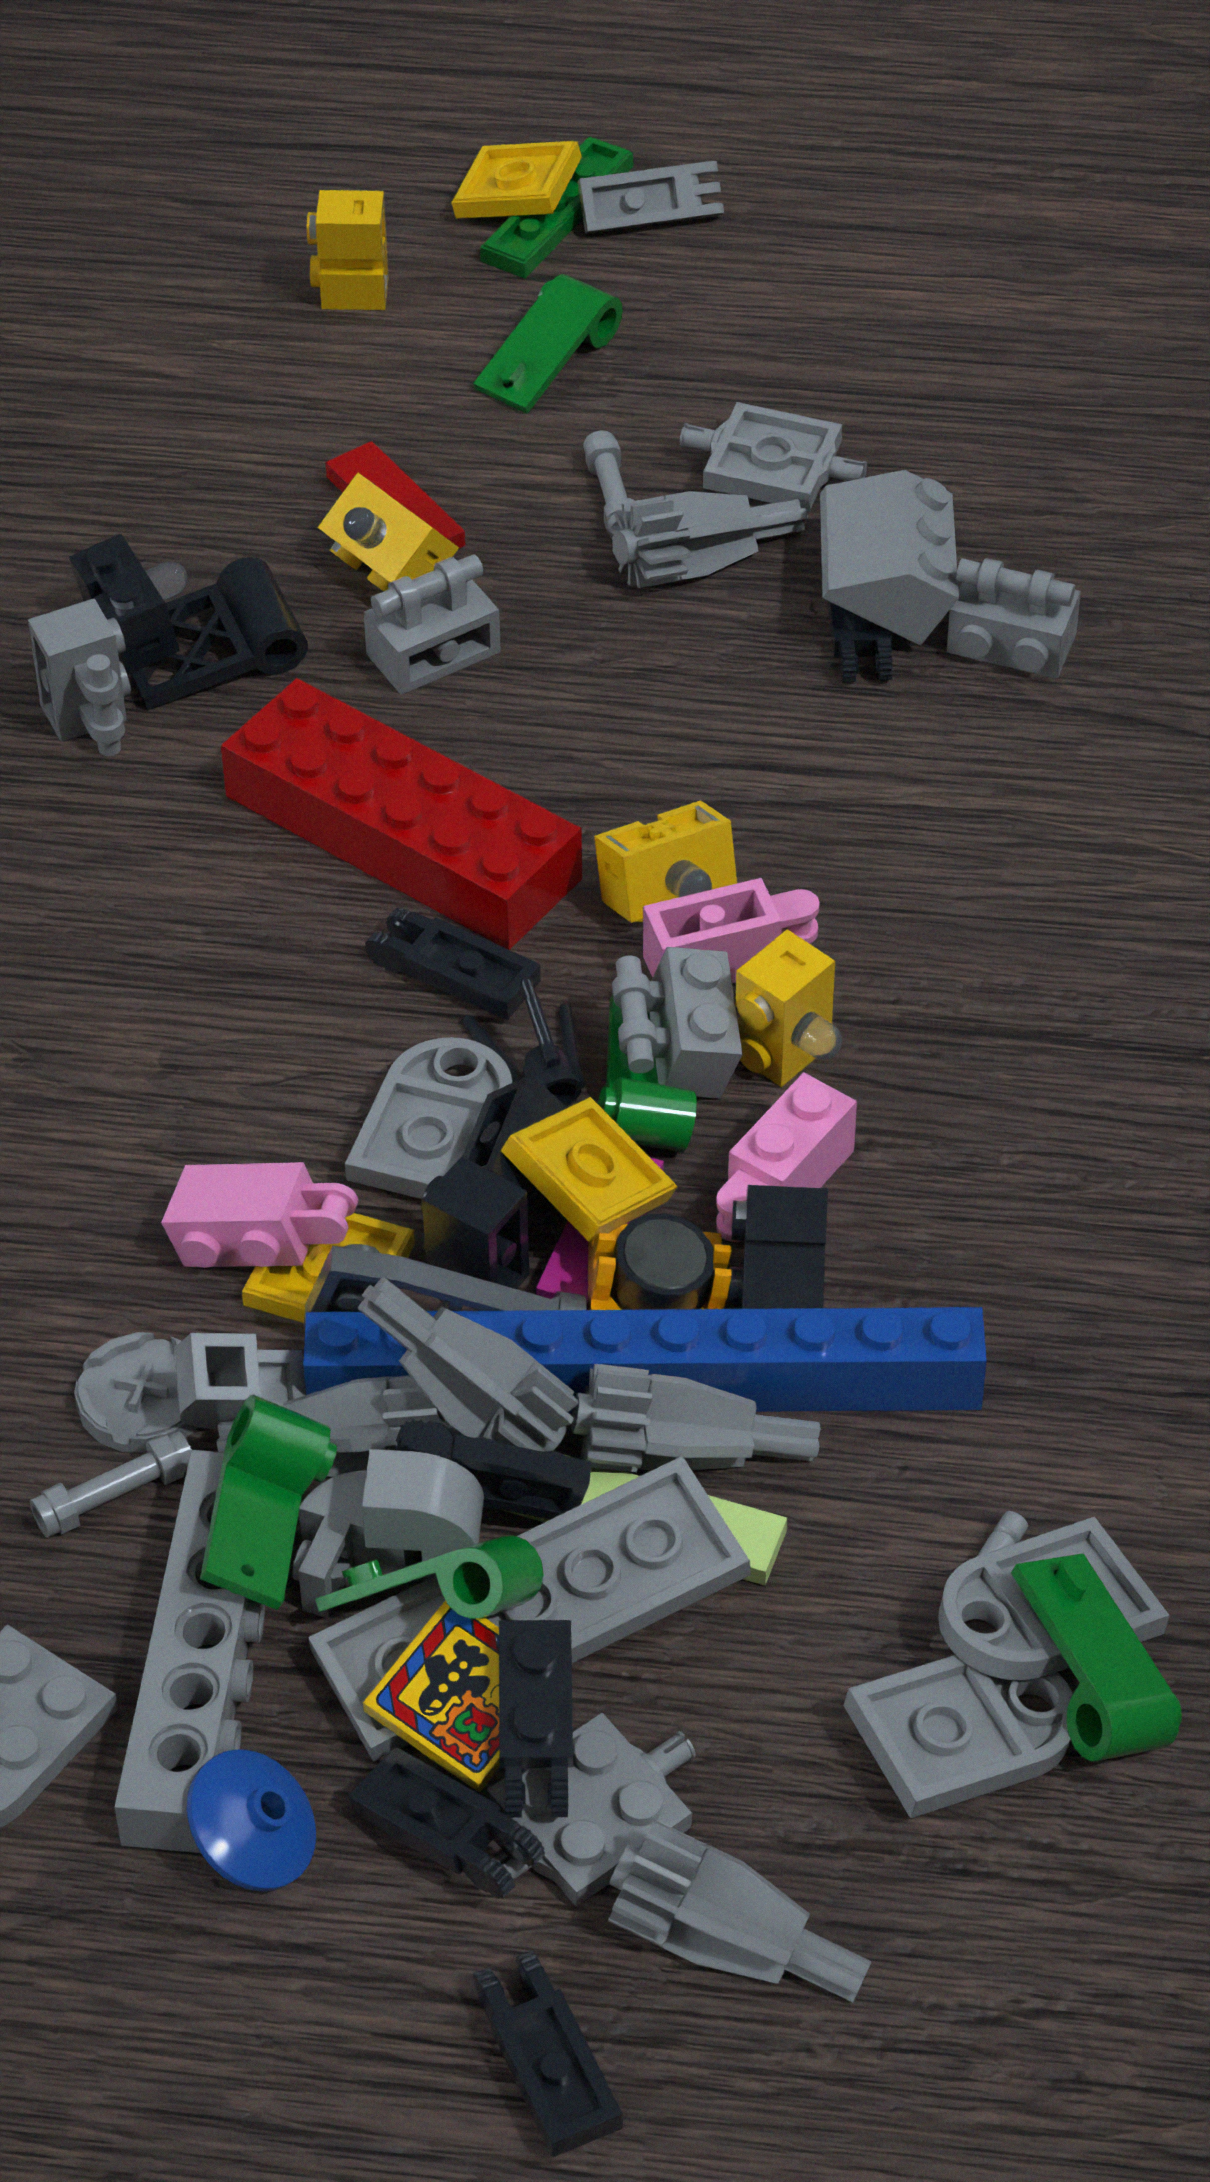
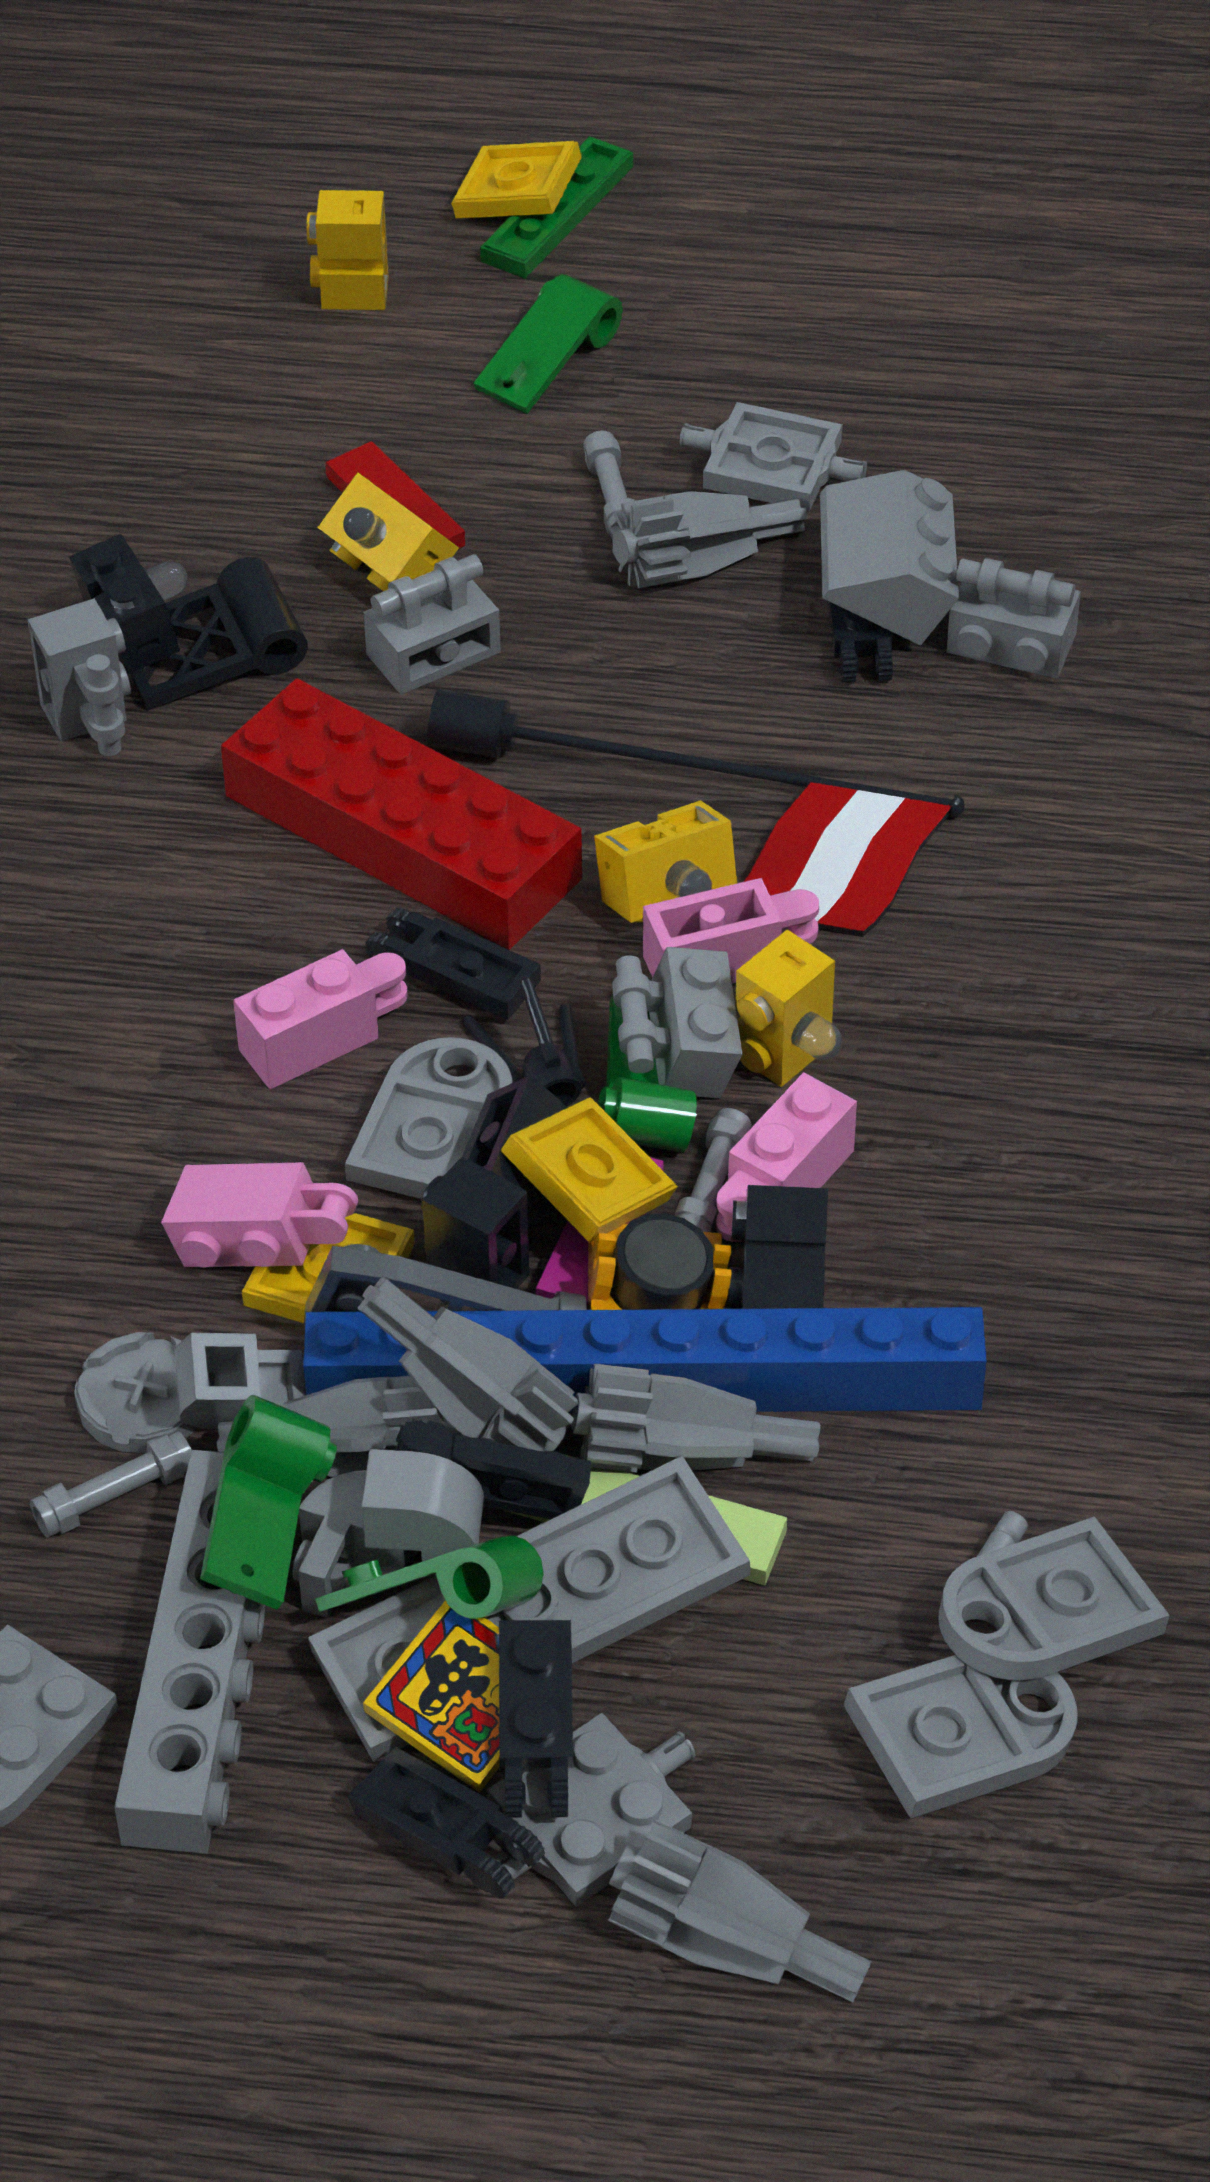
(251, 1820): blue dish -> none
(317, 1013): none -> bright pink brick
(549, 2059): black hinge -> none
(648, 197): light grey hinge -> none
(721, 1136): none -> light grey bar
(835, 840): none -> flag
(1121, 1695): green door -> none

